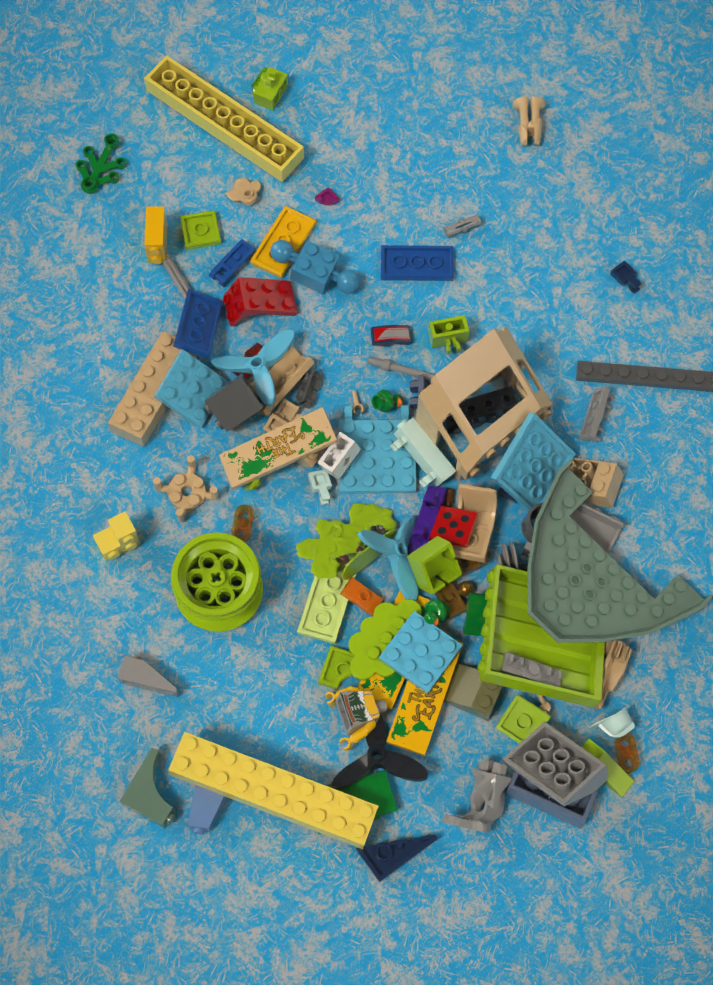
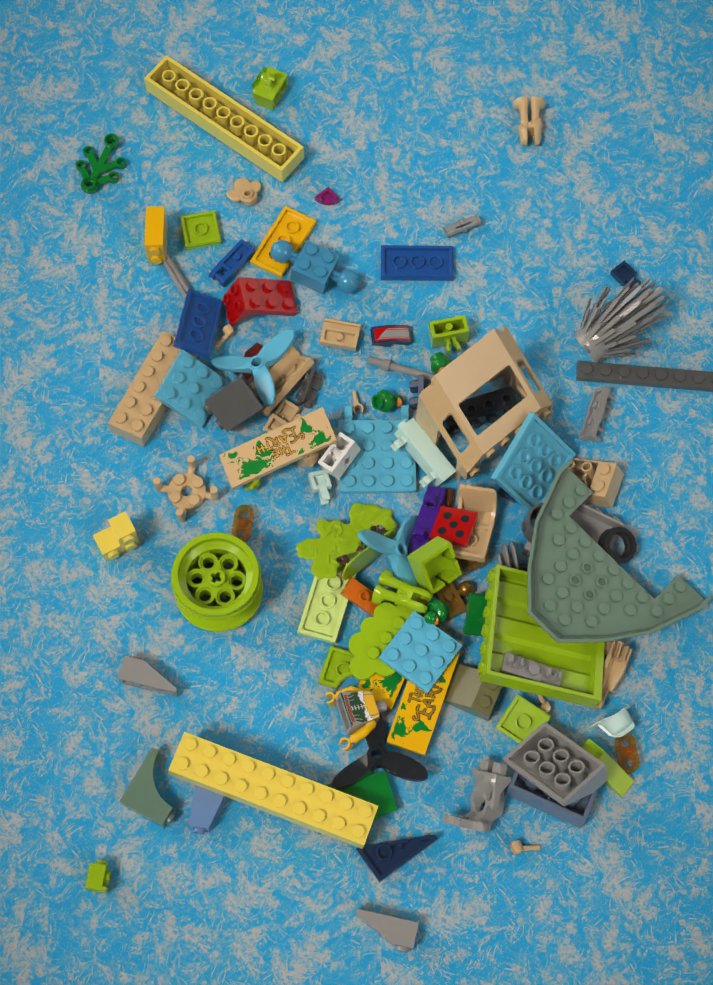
(98, 877): none -> lime brick
(229, 333): none -> tan hand
(340, 334): none -> tan plate
(394, 930): none -> light grey slope
(406, 594): none -> lime piece
(438, 362): none -> green animal
(516, 847): none -> tan hand
(619, 321): none -> light grey plant
(628, 539): none -> black tyre

